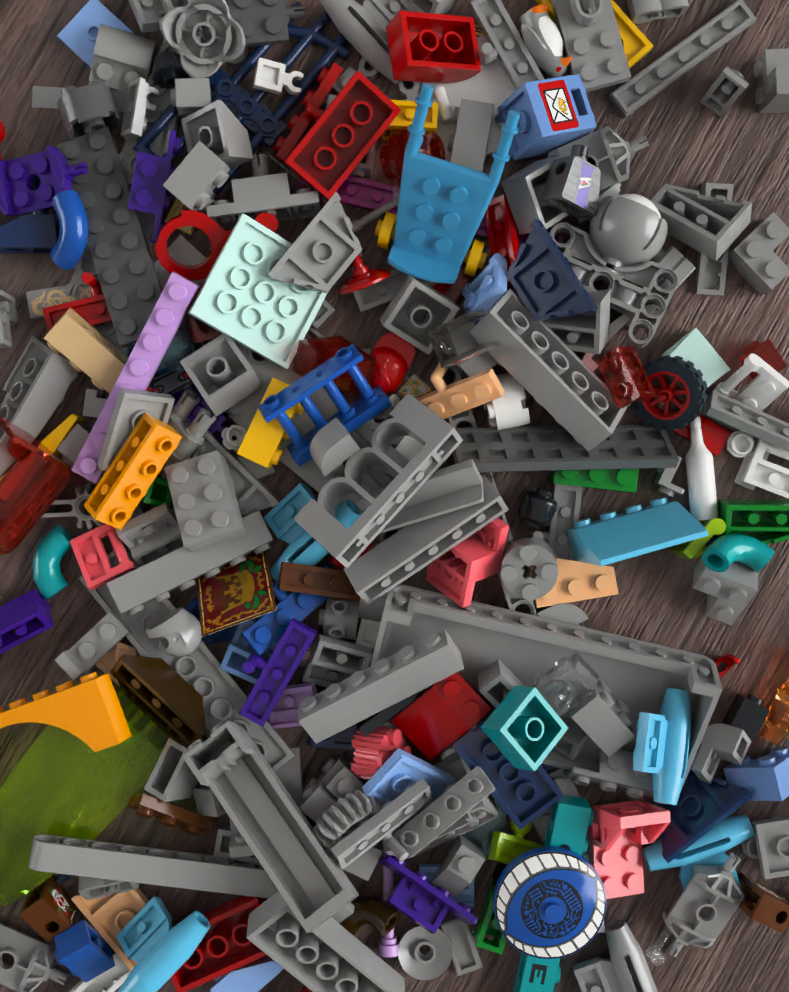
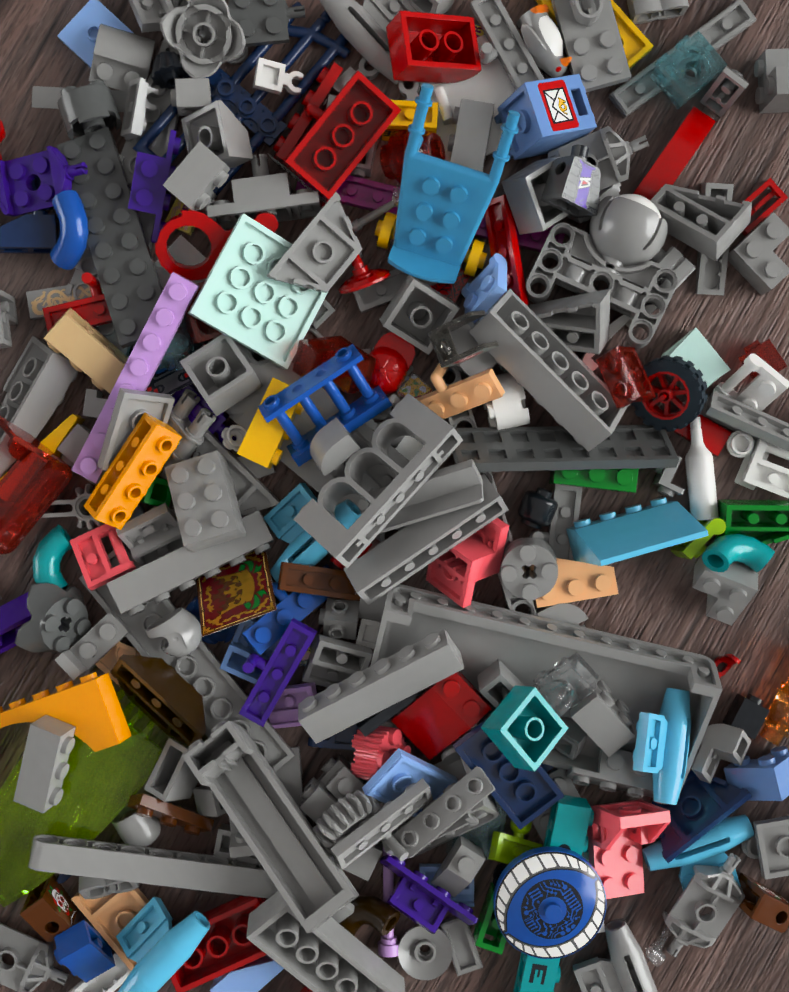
(44, 763): none -> light grey brick
(56, 619): none -> dark grey brick
(137, 829): none -> light grey helmet
(546, 279): dark blue wing -> none
(676, 153): none -> red slope
(692, 54): none -> clear light blue brick
(775, 190): none -> red tile

